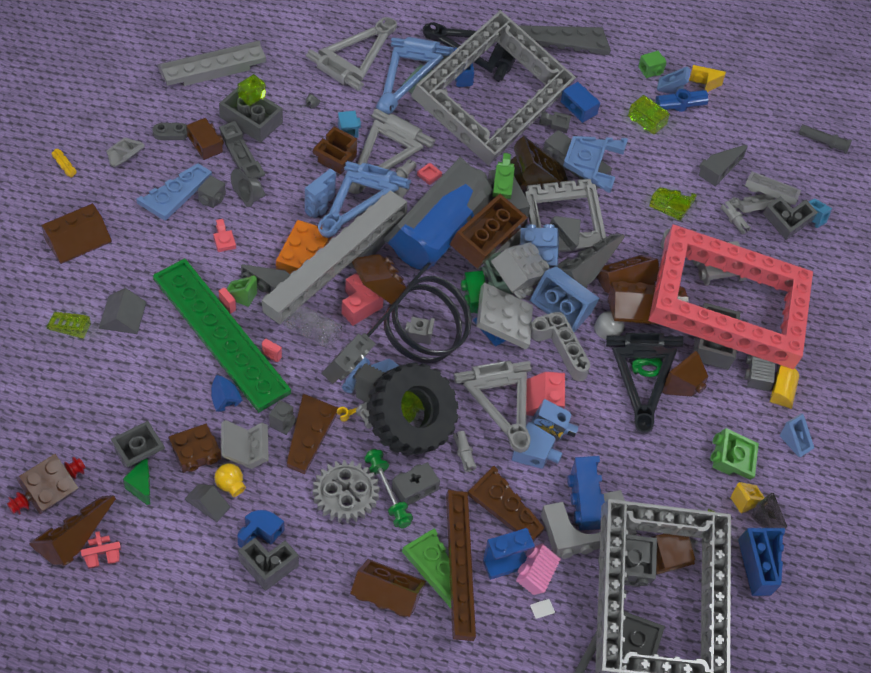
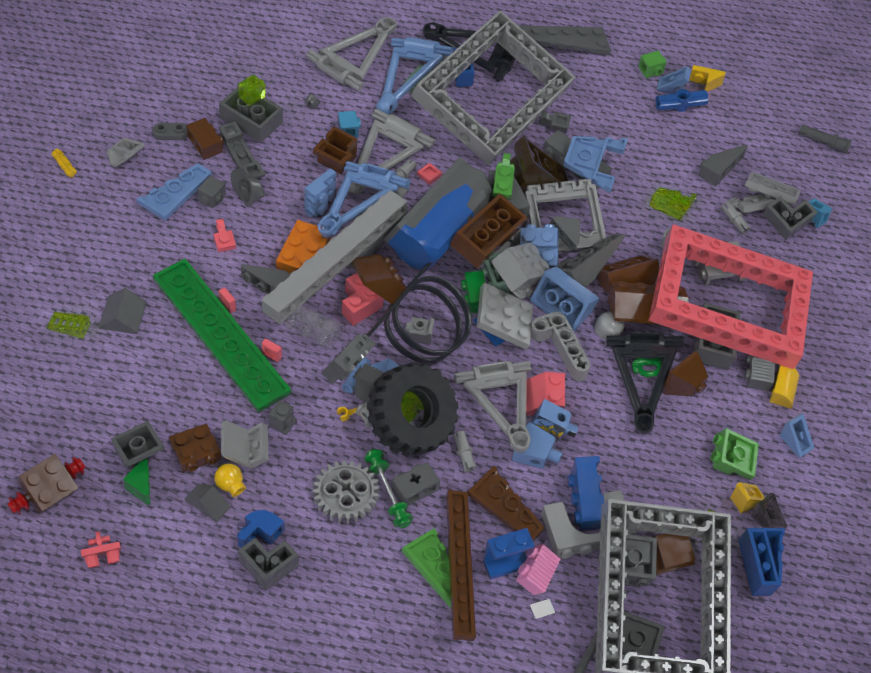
(67, 541): reddish brown wedge -> none
(76, 233): reddish brown slope -> none
(212, 64): light grey slope -> none
(224, 393): blue brick -> none
(243, 290): bright green slope -> none
(310, 430): reddish brown wing -> none
(387, 588): reddish brown slope -> none
(580, 102): blue brick -> none
(648, 114): clear neon green brick -> none

